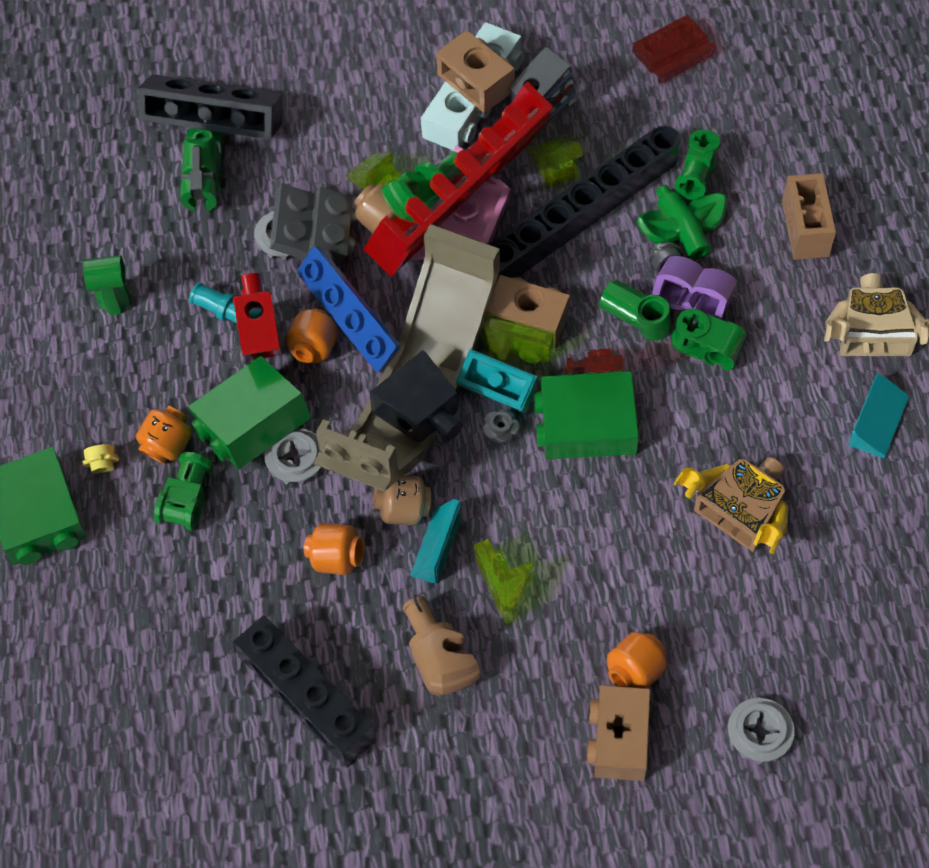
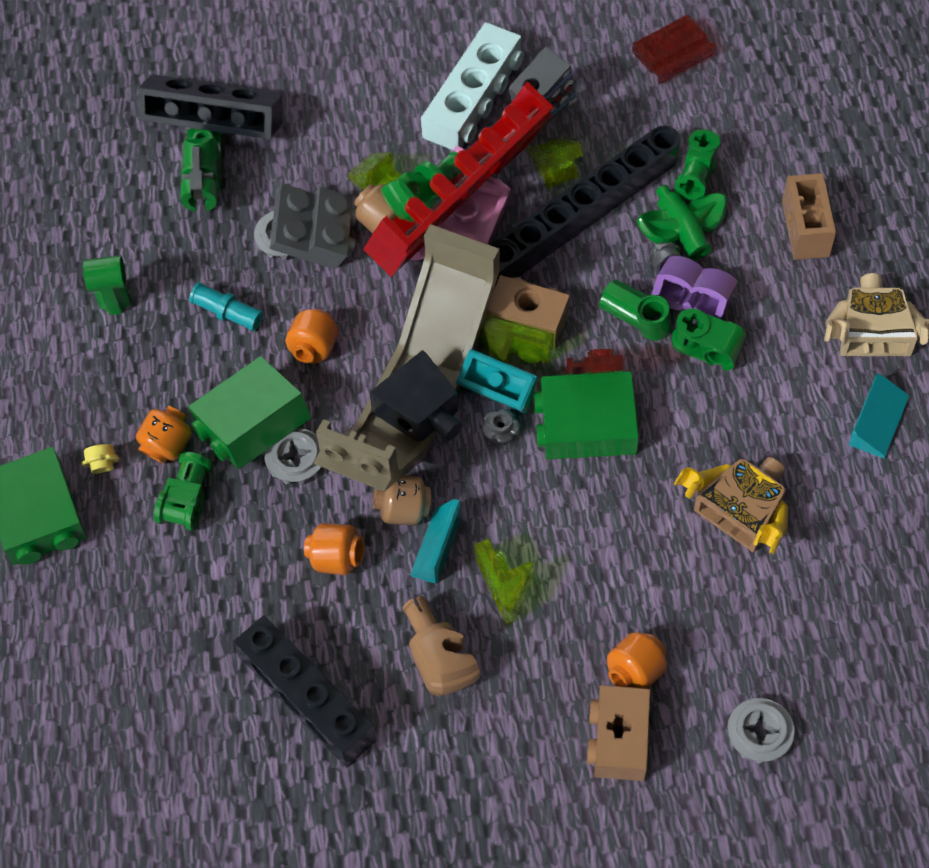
(257, 335): red torso -> none
(348, 309): blue bracket -> none
(475, 71): medium nougat brick -> none

